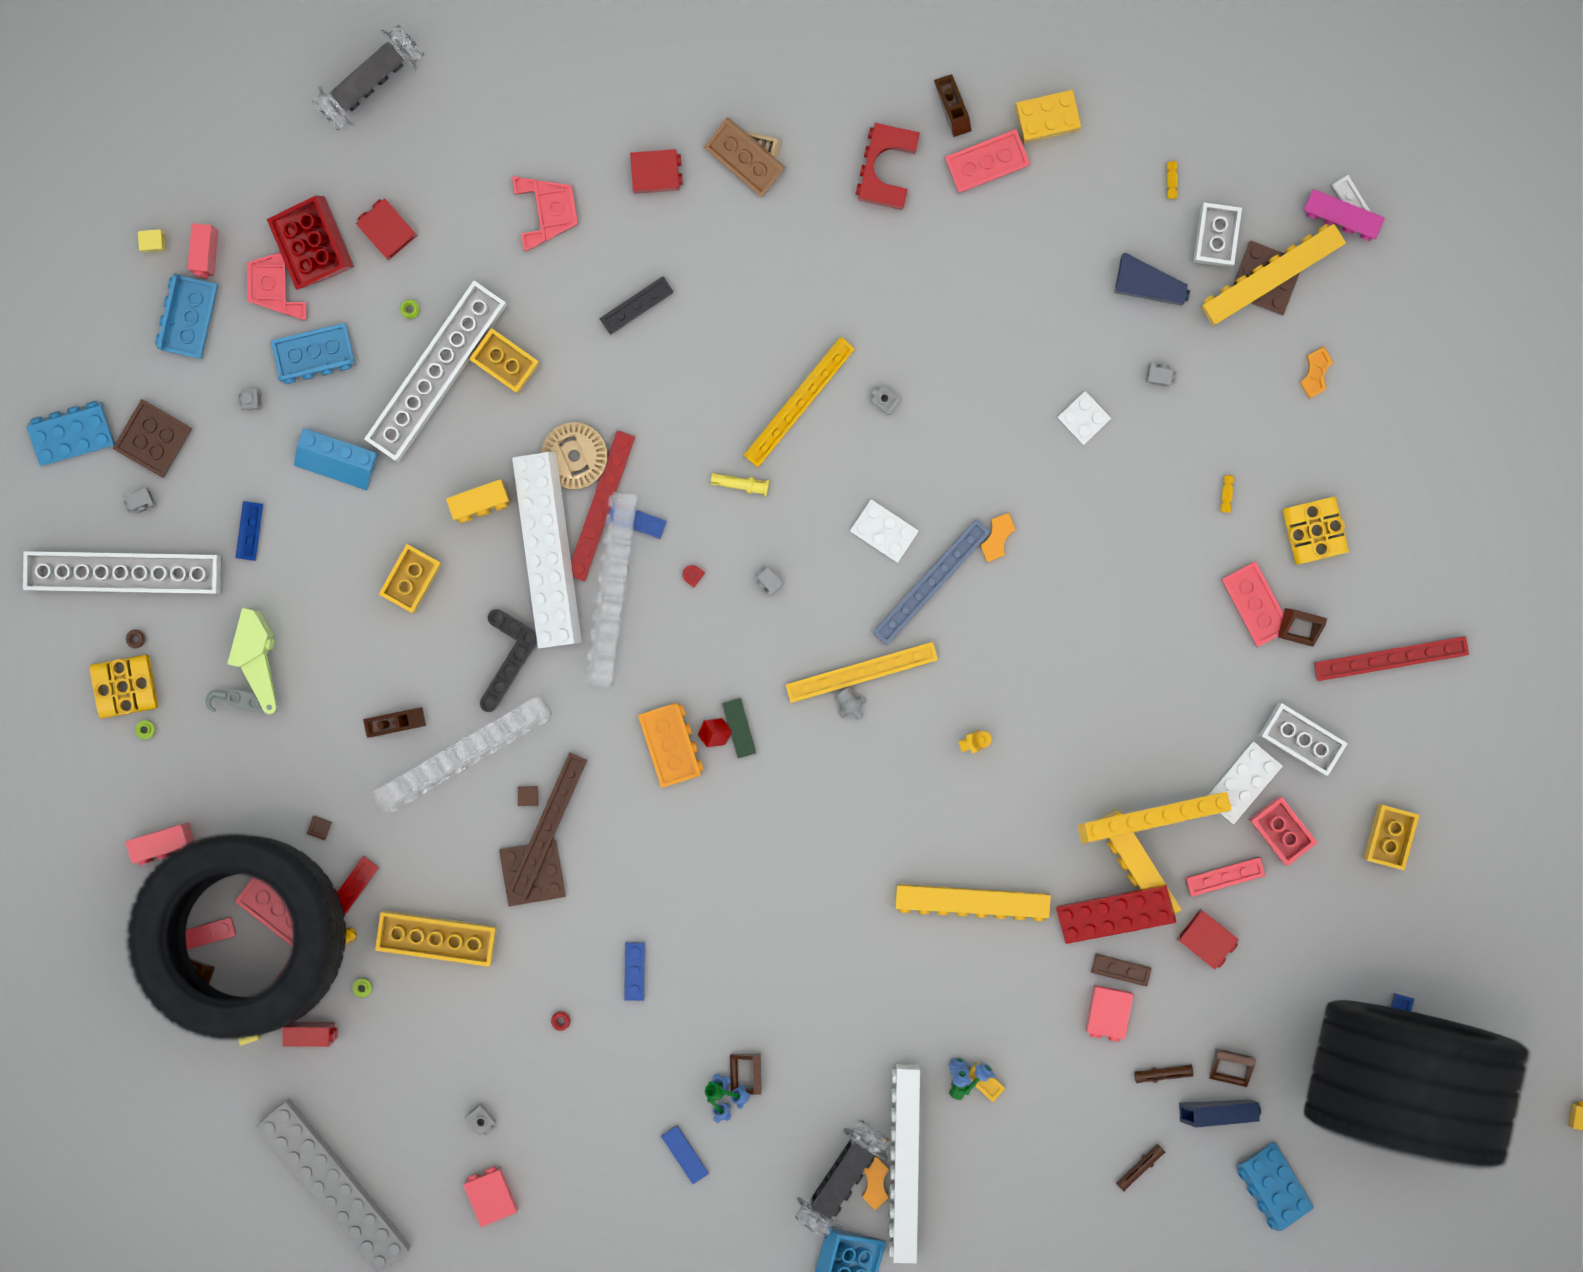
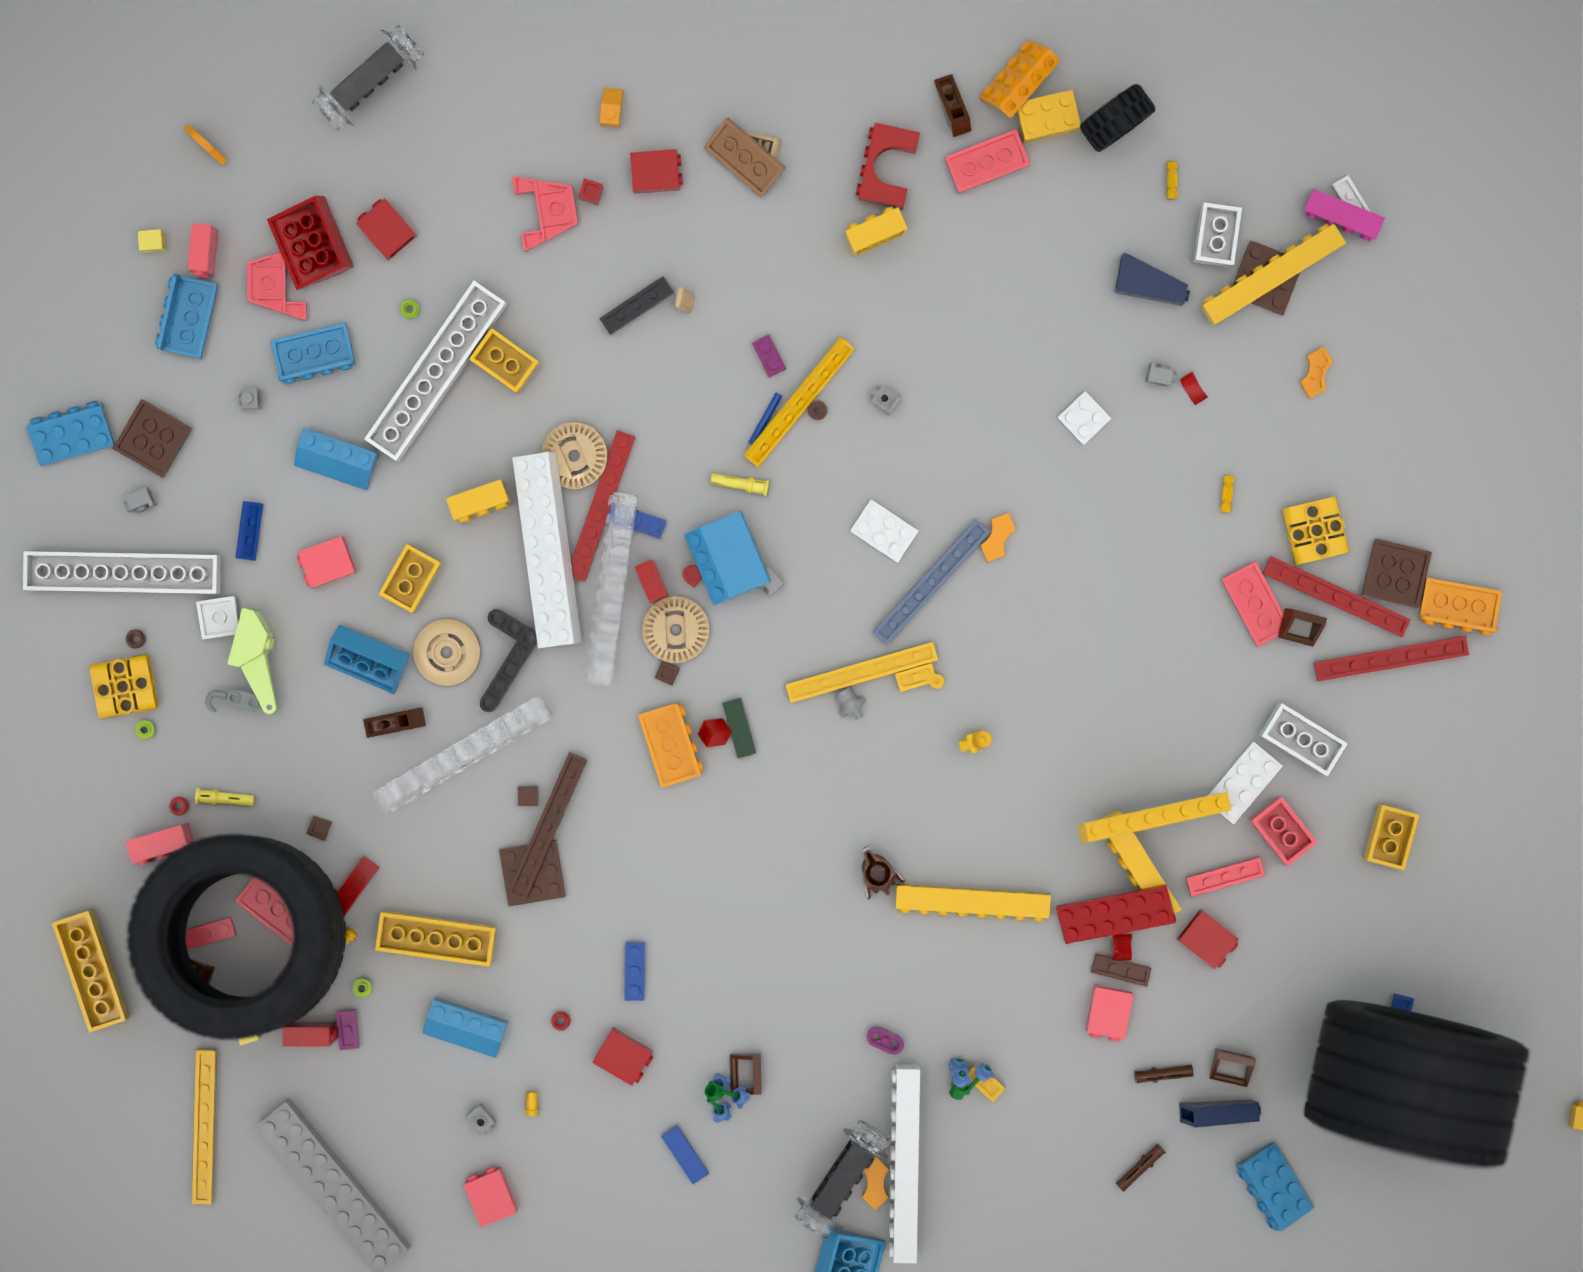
(91, 970): none -> yellow brick
(172, 806): none -> red plate
(204, 143): none -> light orange tile
(204, 1126): none -> yellow plate
(215, 797): none -> light yellow pin
(218, 617): none -> white plate
(326, 562): none -> coral brick
(347, 1029): none -> magenta plate
(366, 659): none -> dark azure slope
(429, 646): none -> tan piece
(465, 1027): none -> dark azure slope
(531, 1104): none -> yellow pin
(591, 191): none -> red panel
(611, 108): none -> light orange slope
(623, 1057): none -> red brick
(651, 581): none -> red brick
(658, 635): none -> tan piece
(667, 673): none -> reddish brown tile
(684, 301): none -> tan slope
(727, 557): none -> dark azure slope
(765, 418): none -> blue bar
(769, 356): none -> magenta plate
(813, 415): none -> reddish brown plate
(875, 231): none -> yellow brick
(878, 873): none -> reddish brown piece
(884, 1041): none -> magenta plate
(918, 677): none -> yellow hinge
(1020, 78): none -> light orange bracket
(1117, 117): none -> black tyre
(1121, 947): none -> red panel
(1193, 388): none -> red sticker
(1336, 596): none -> red plate
(1396, 573): none -> reddish brown plate
(1460, 606): none -> light orange bracket

